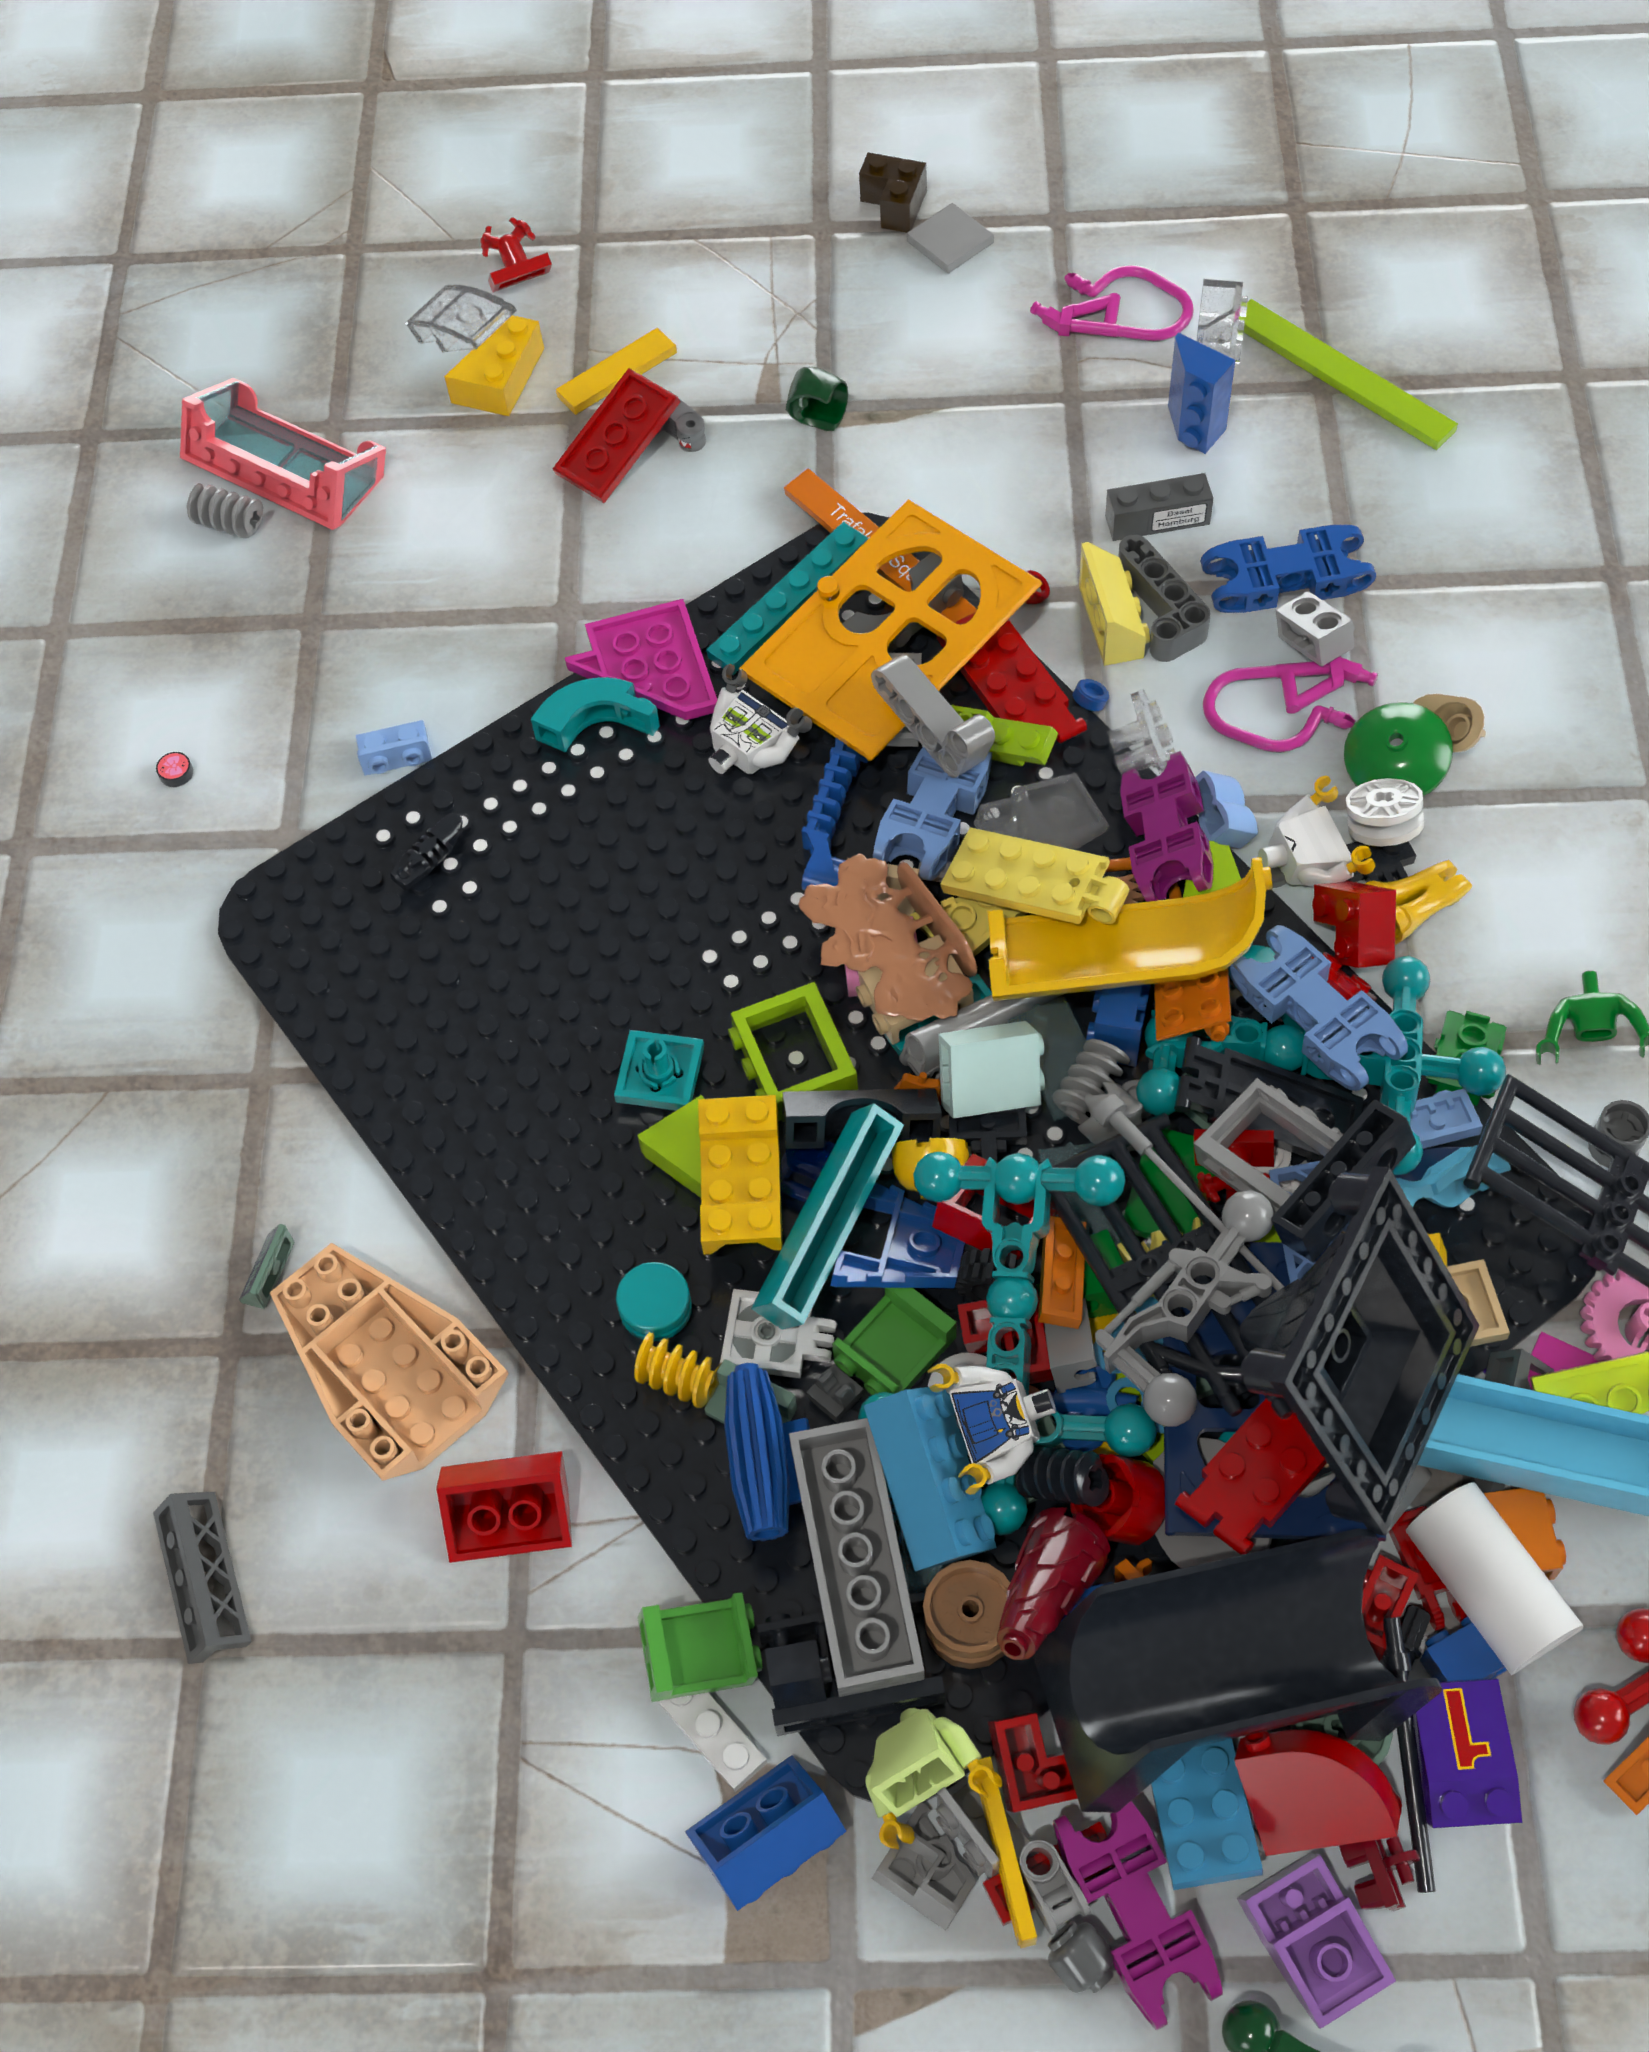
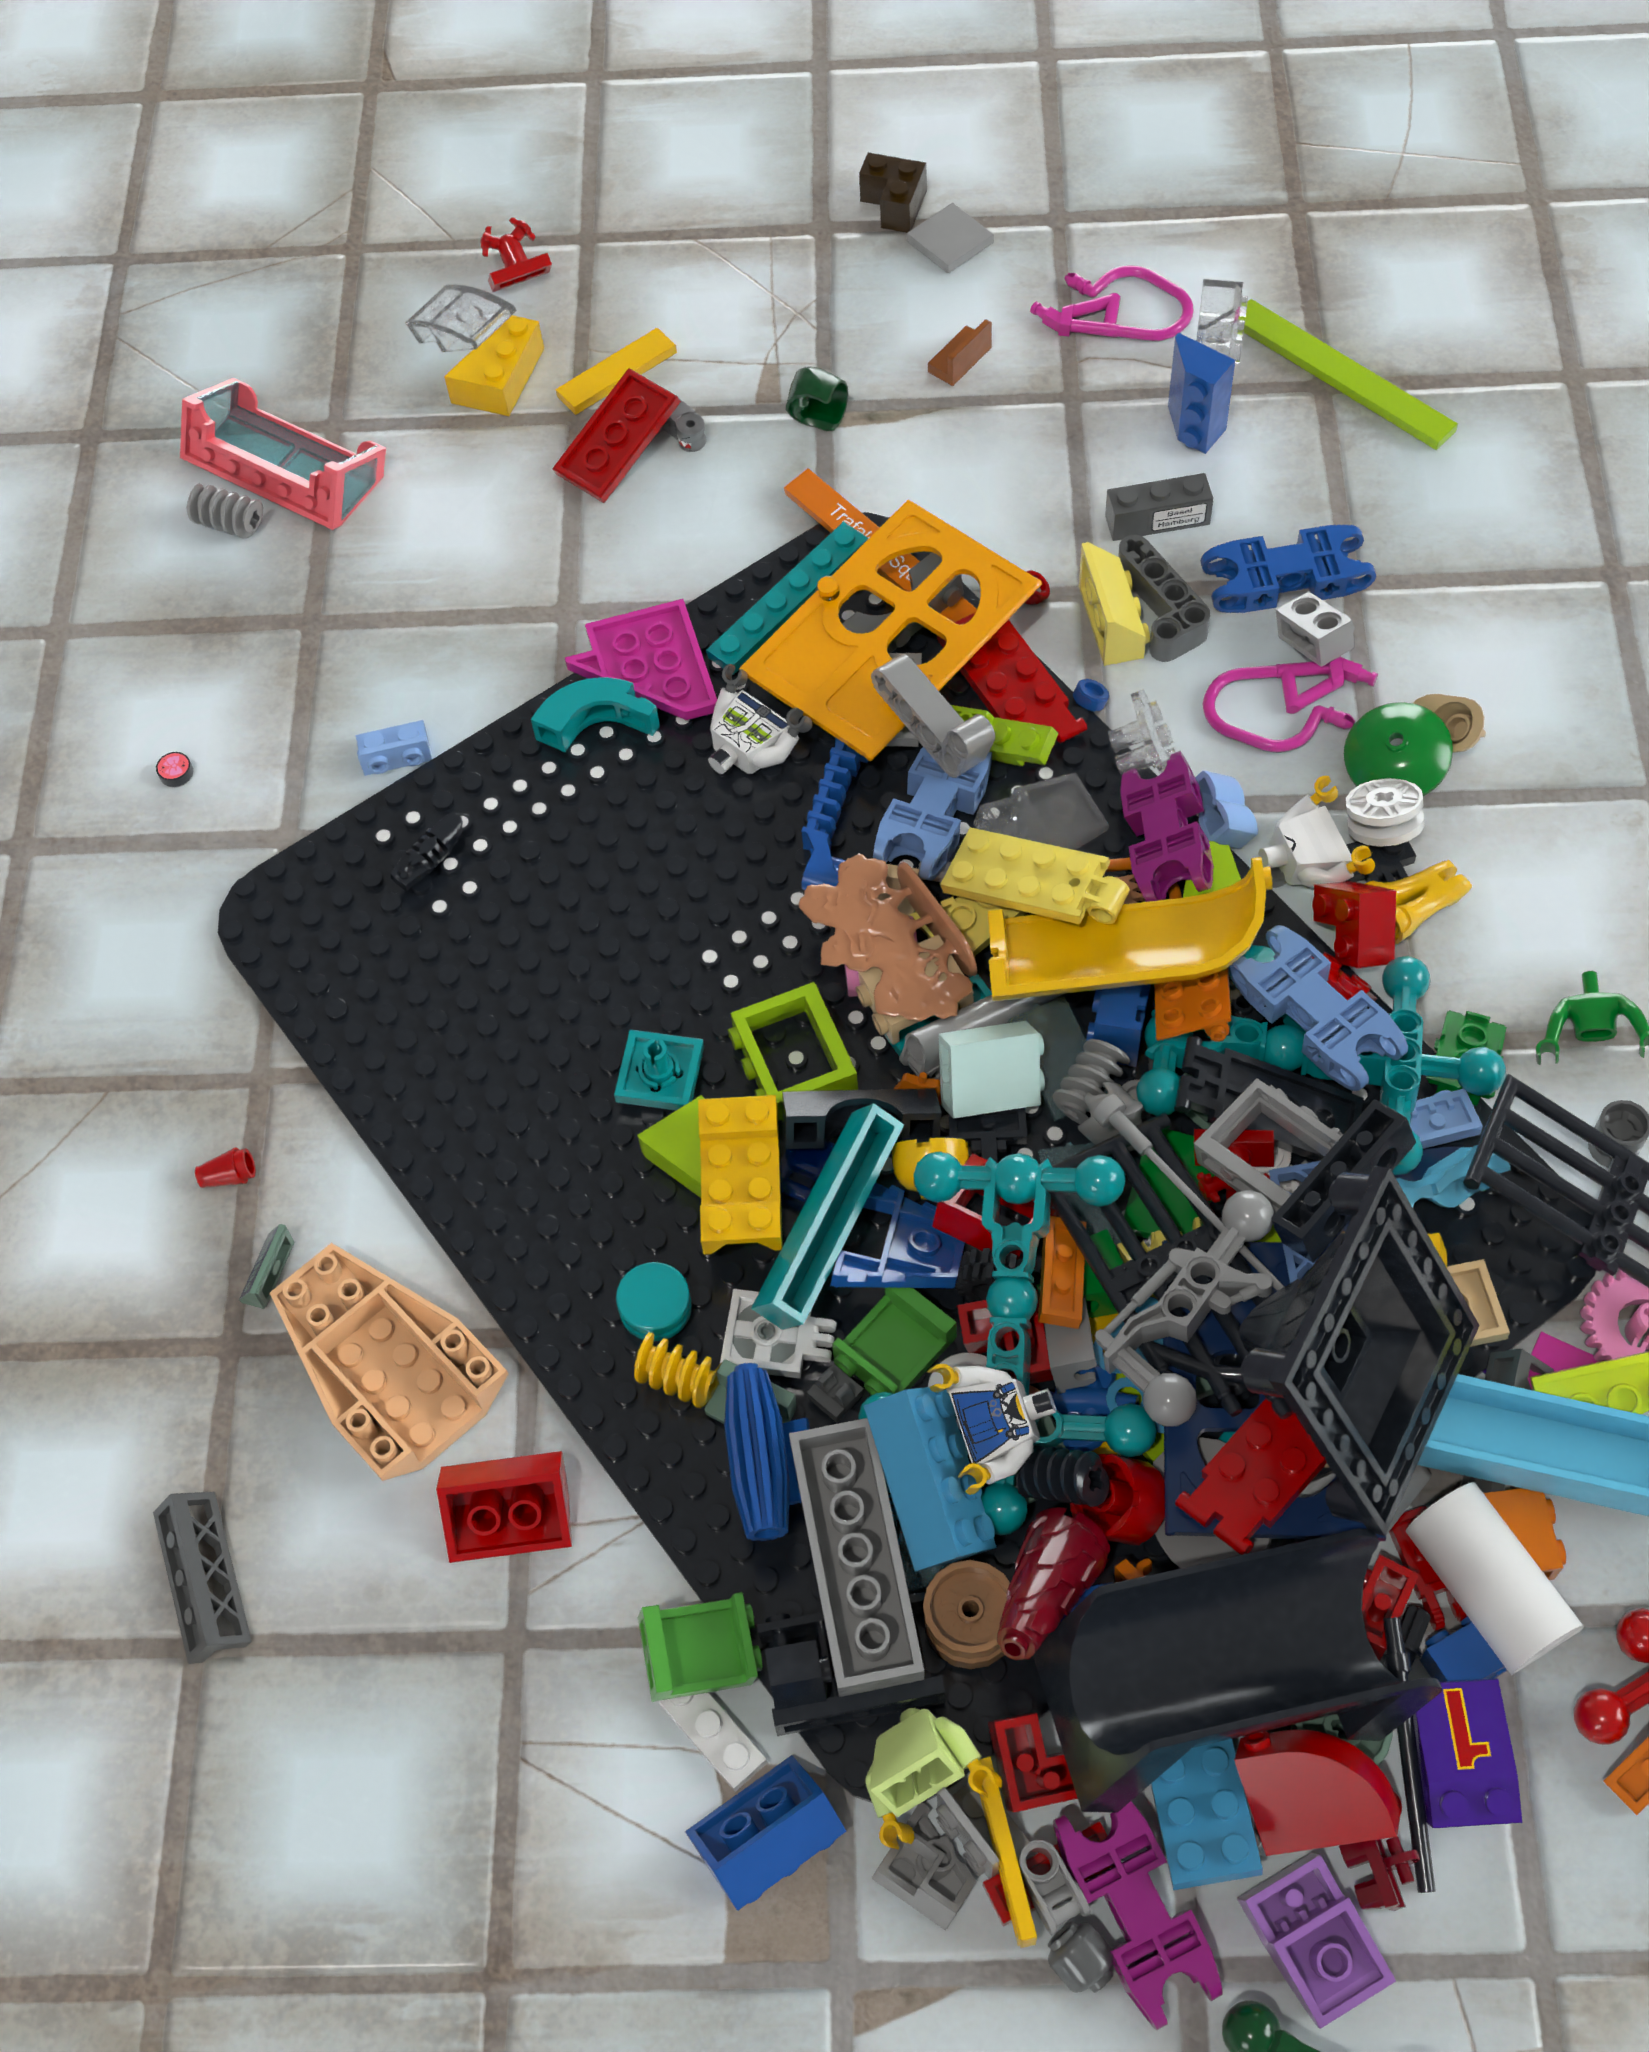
(226, 1169): none -> red cone
(961, 353): none -> dark orange panel

